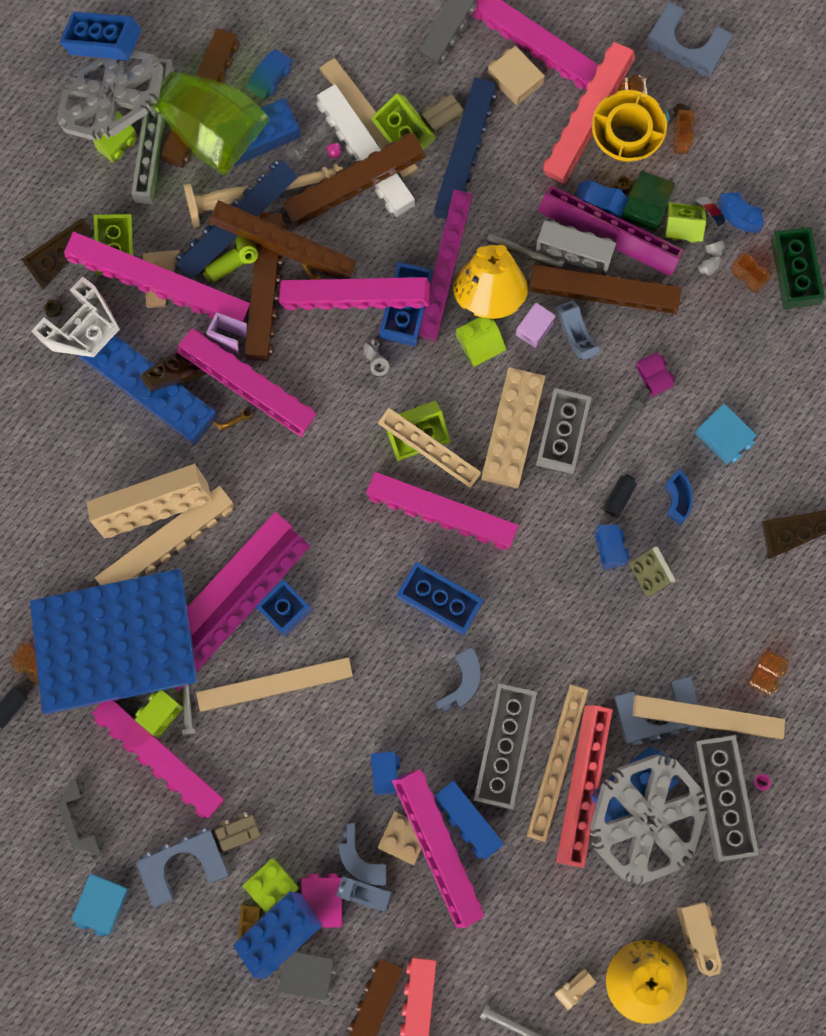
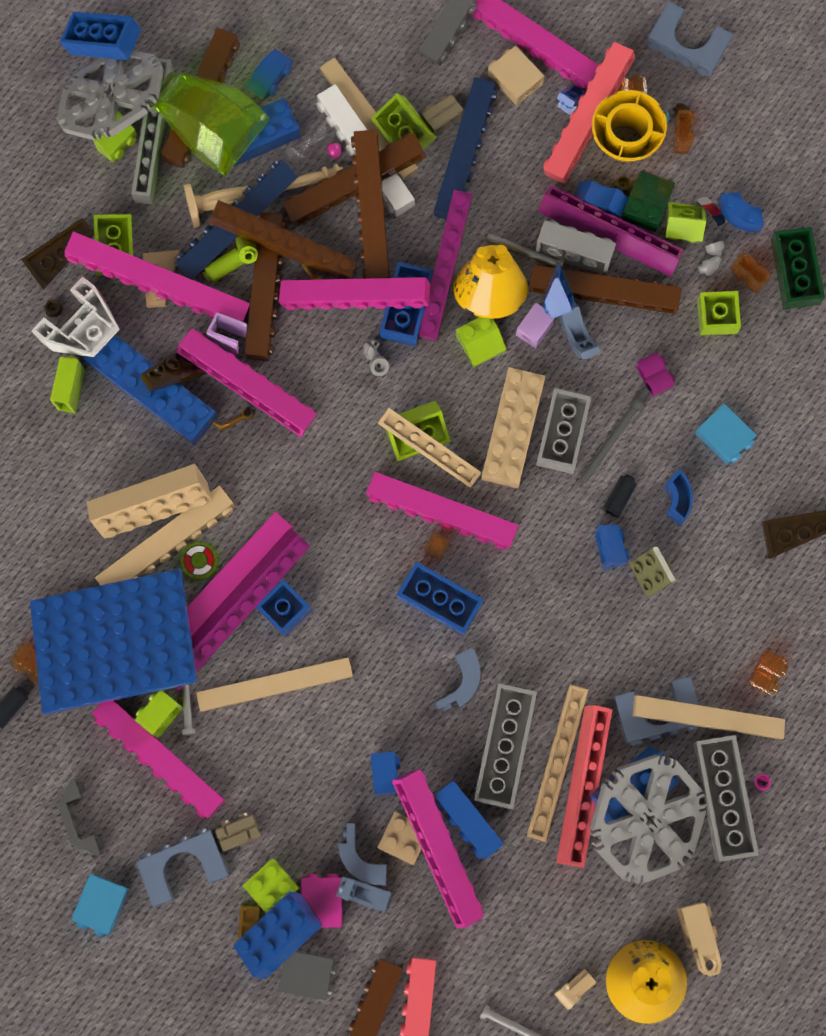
(67, 384): none -> lime brick
(199, 560): none -> tile
(371, 204): none -> reddish brown brick
(437, 546): none -> clear orange brick
(558, 295): none -> slope
(569, 99): none -> blue slope
(718, 313): none -> lime brick

